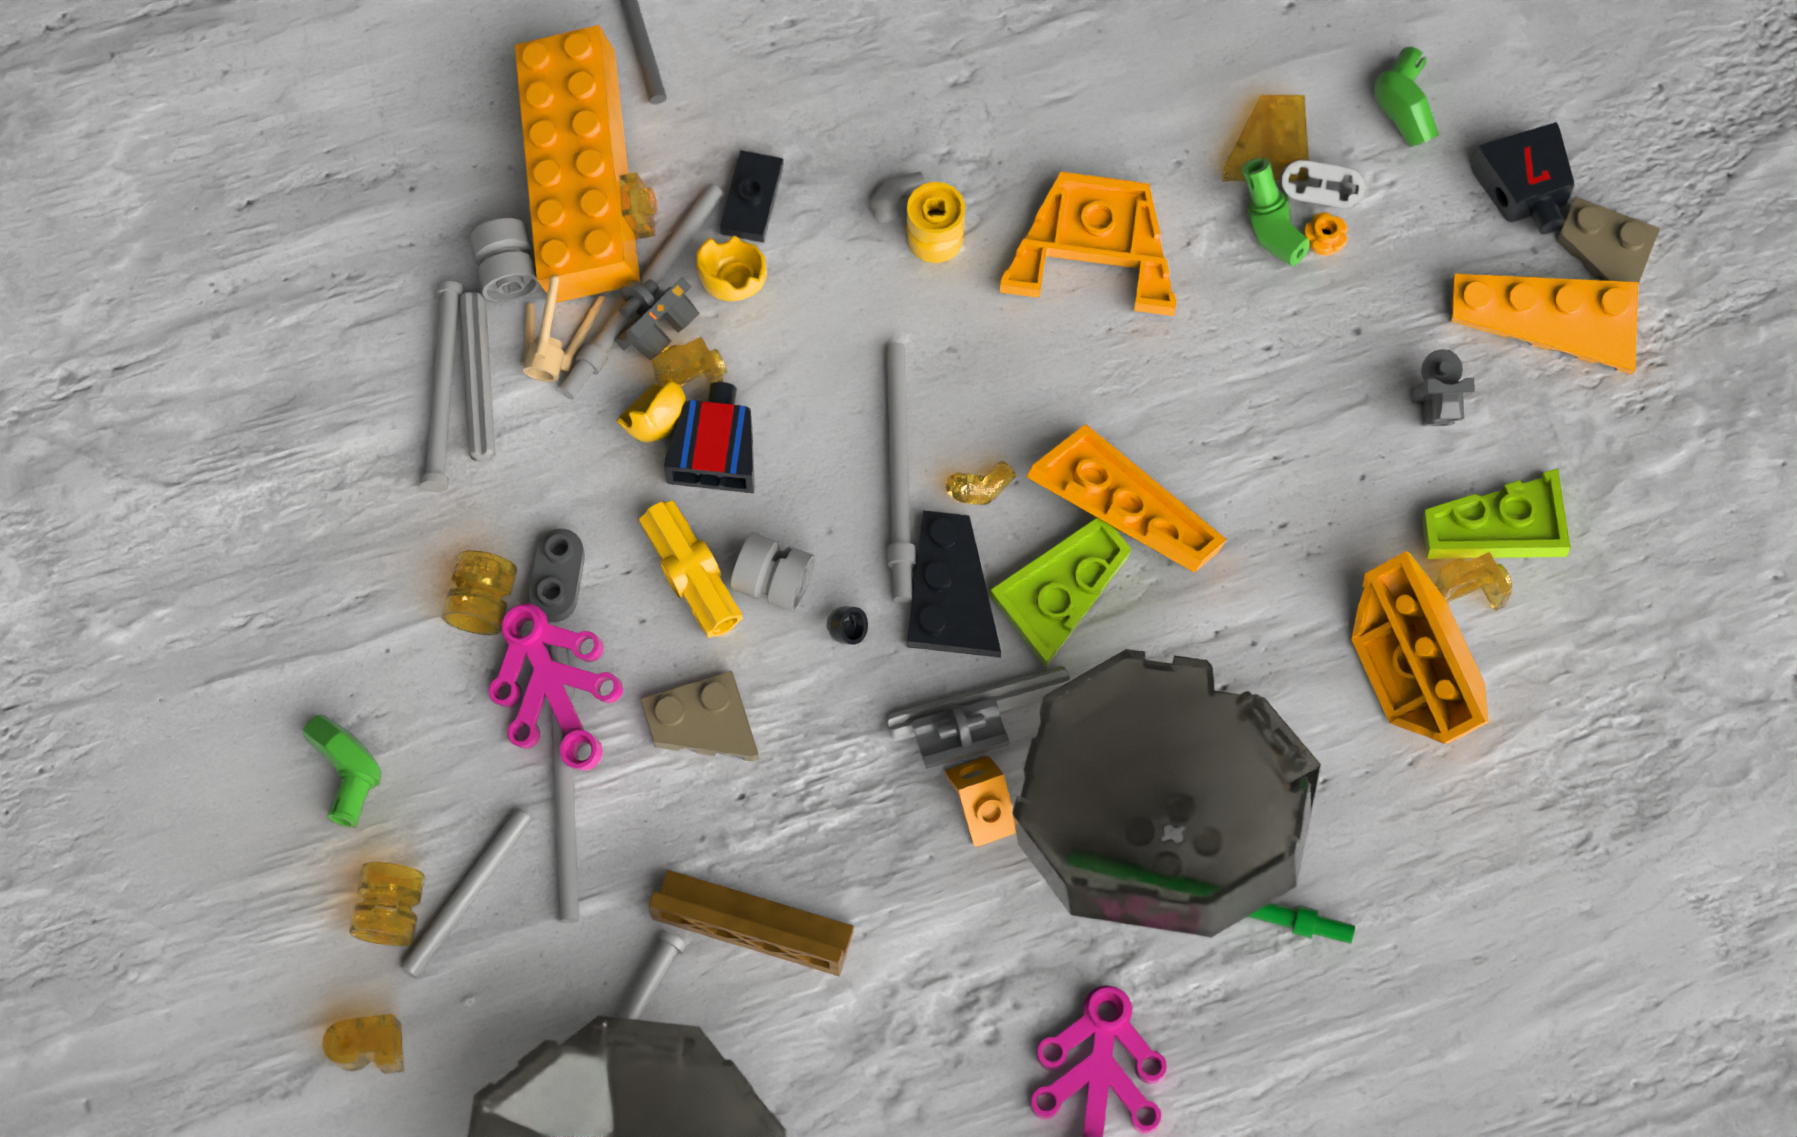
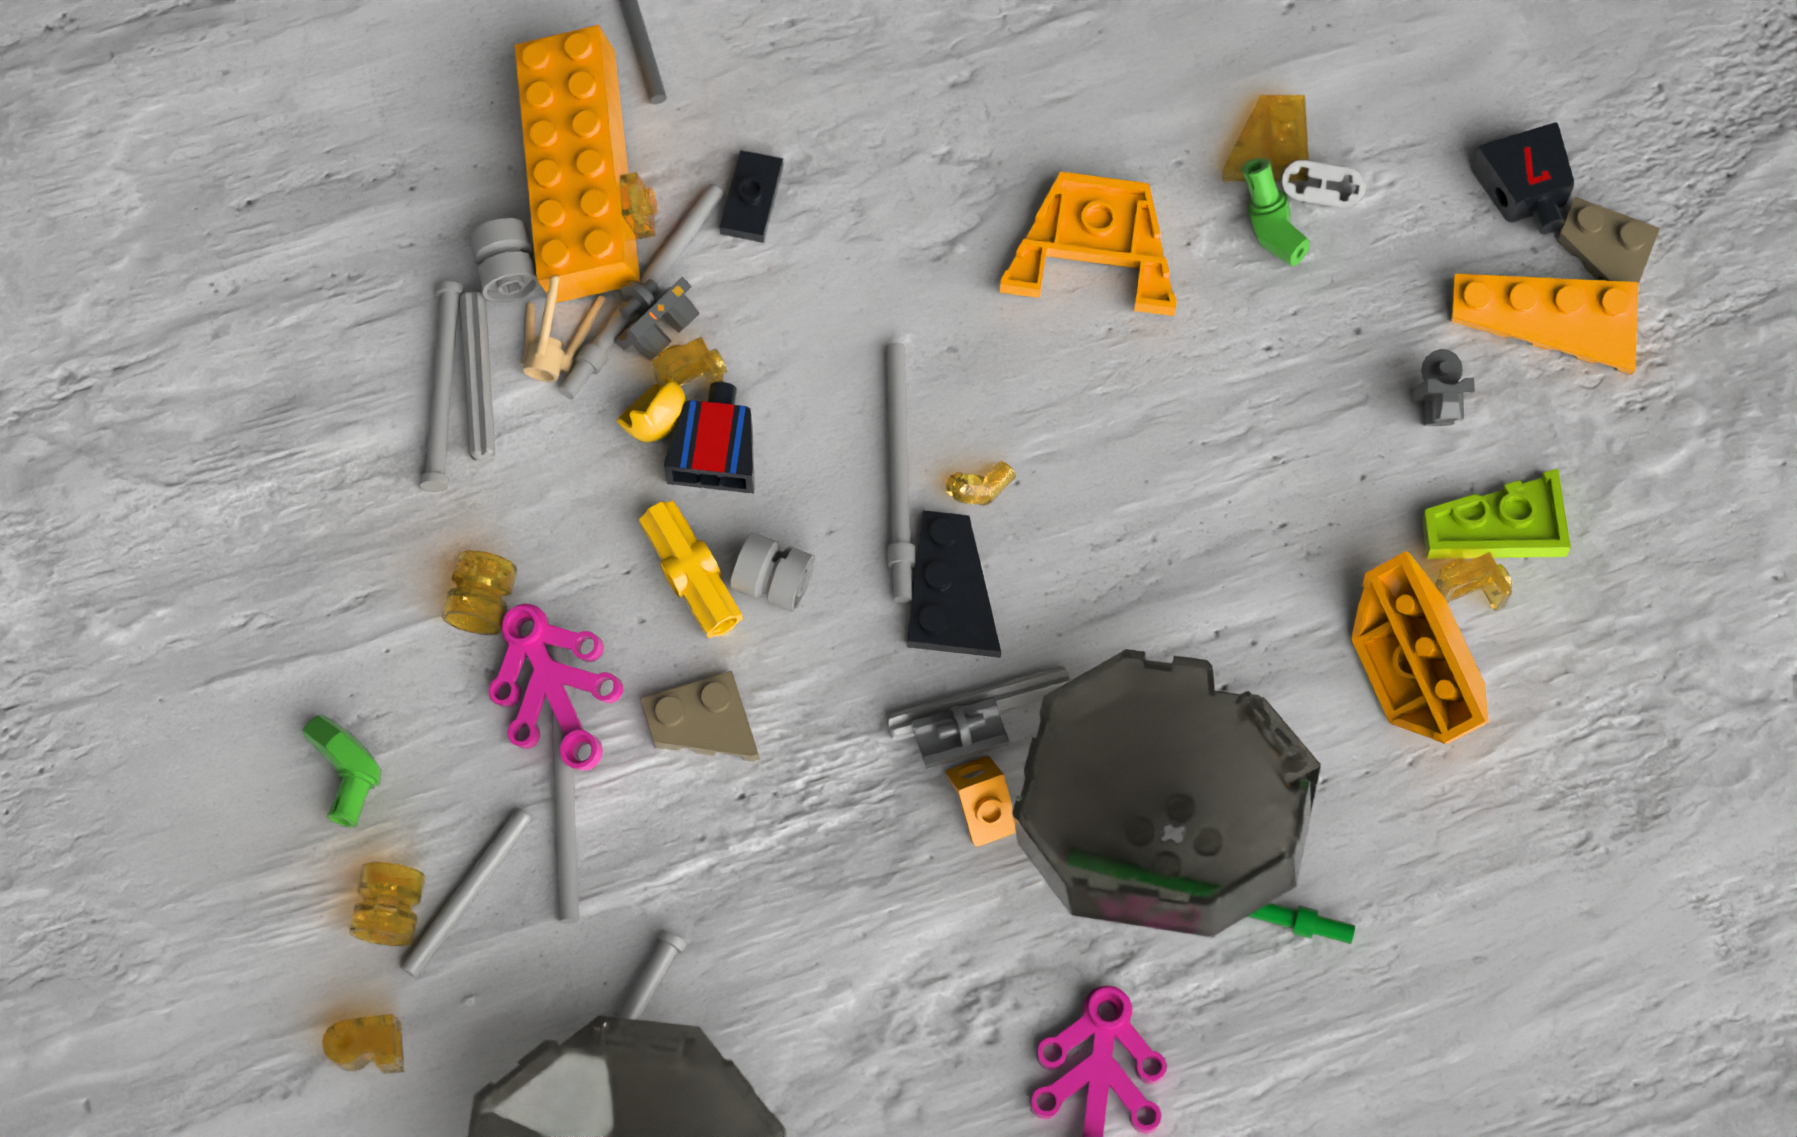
(557, 572): dark grey plate -> none
(731, 269): yellow hair -> none
(752, 922): pearl gold fence -> none
(850, 631): black hinge -> none
(891, 192): light grey arm -> none
(935, 222): yellow wheel -> none
(1060, 587): lime wing -> none
(1116, 490): light orange wing -> none
(1322, 243): light orange plate -> none
(1404, 100): bright green arm -> none

